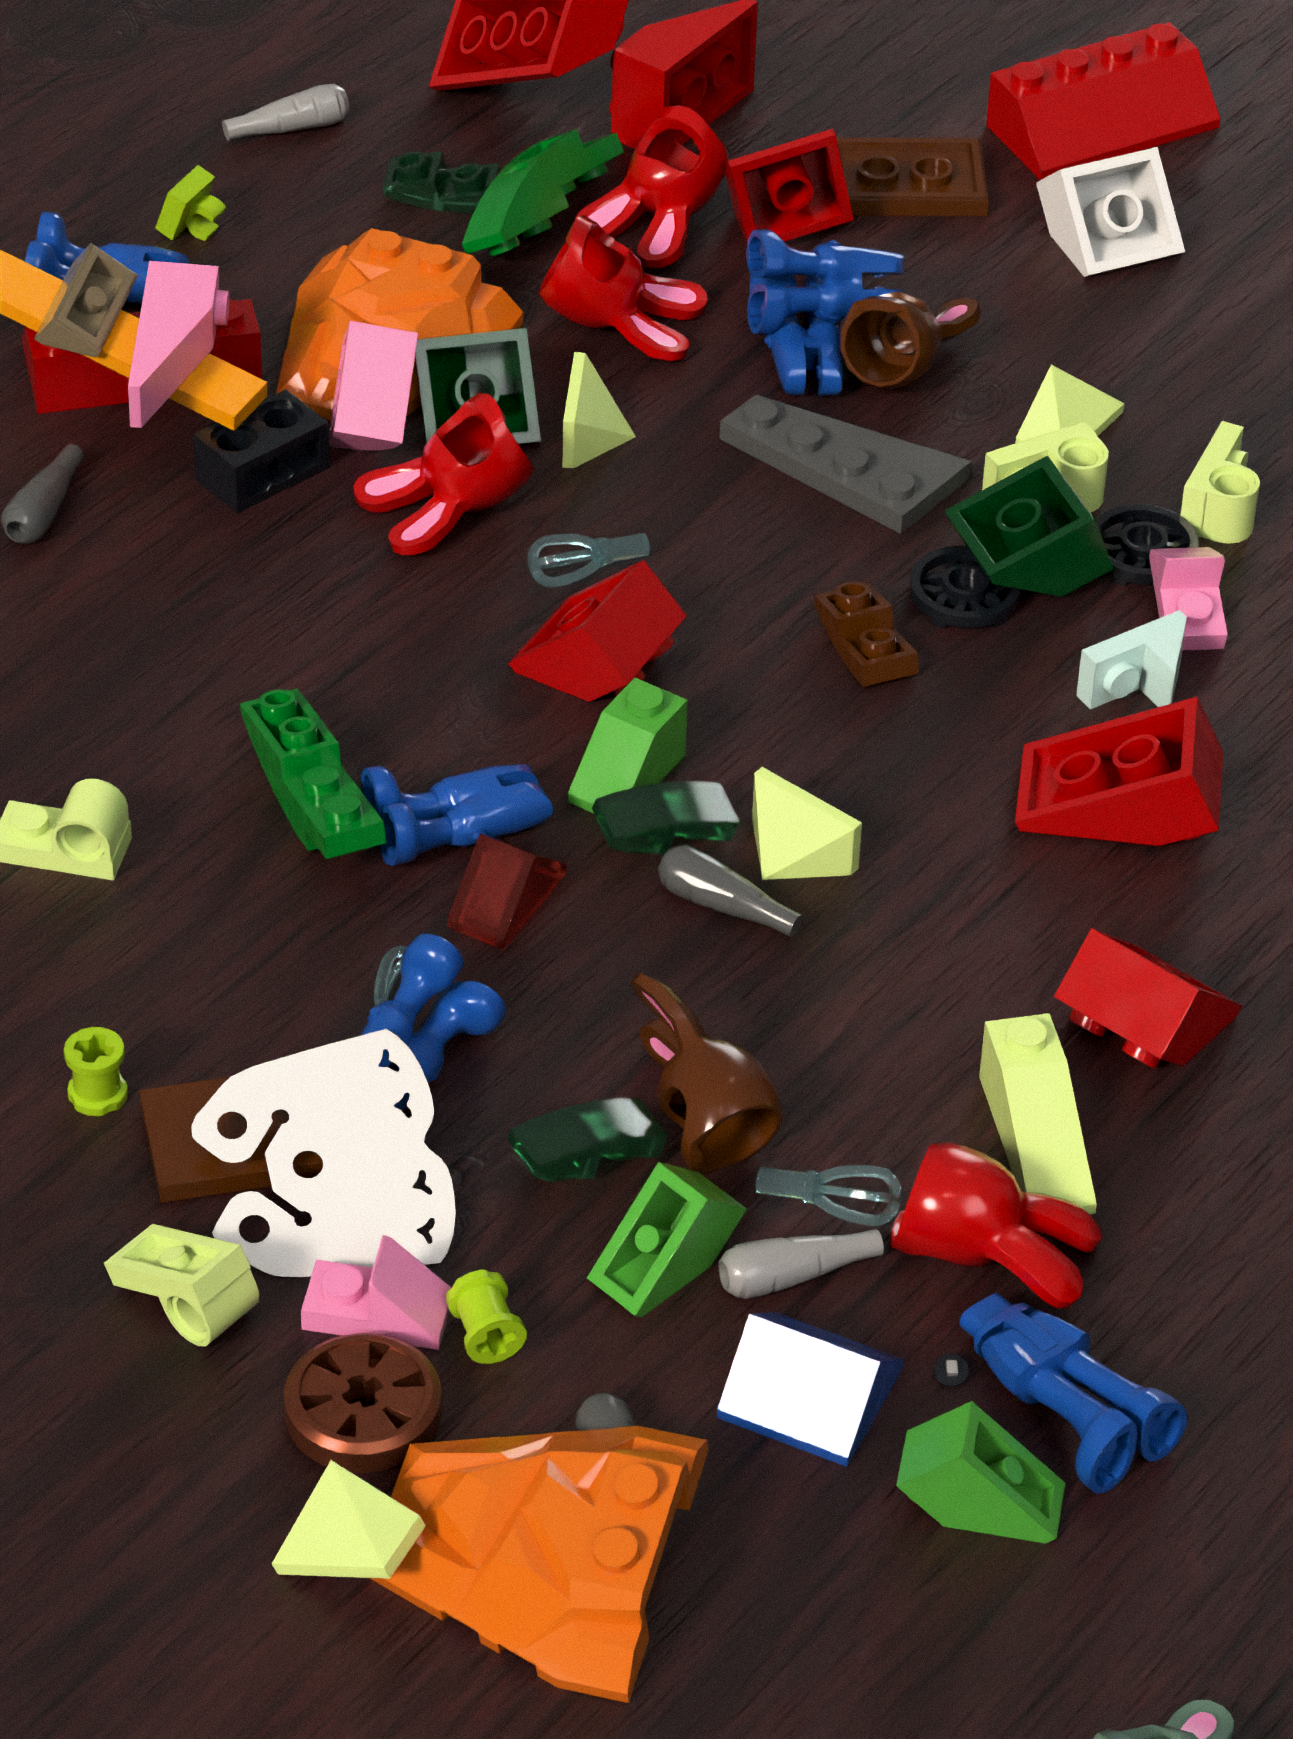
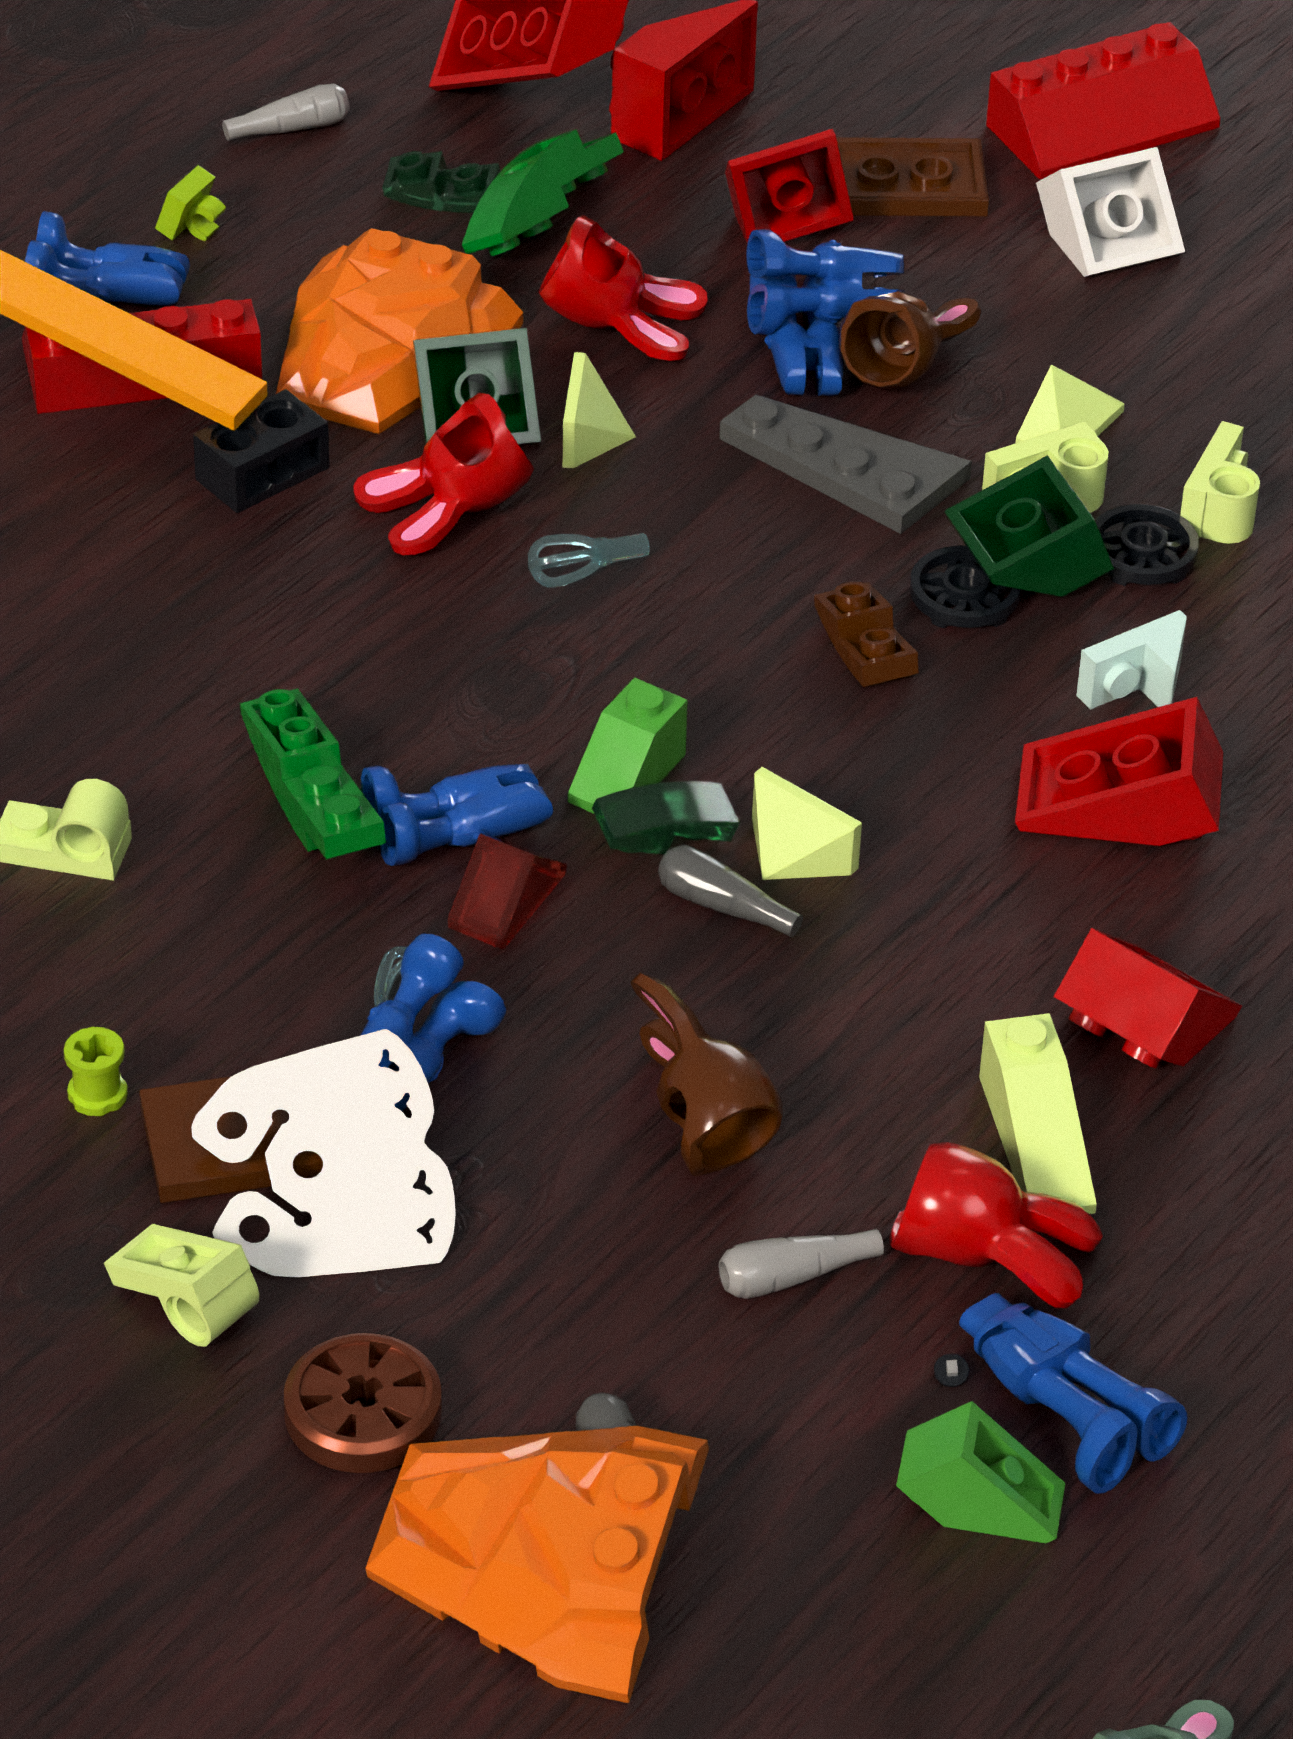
(37, 502): dark grey piece -> none
(87, 303): dark tan slope -> none
(173, 332): bright pink slope -> none
(348, 1531): yellowish green slope -> none
(372, 387): bright pink brick -> none
(390, 1299): bright pink slope -> none
(490, 1326): lime bush -> none
(576, 1137): clear green slope -> none
(603, 635): red slope -> none
(665, 1238): bright green slope -> none
(666, 182): red piece -> none
(806, 1386): slope -> none
(811, 1185): clear light blue piece -> none
(1190, 583): bright pink slope -> none

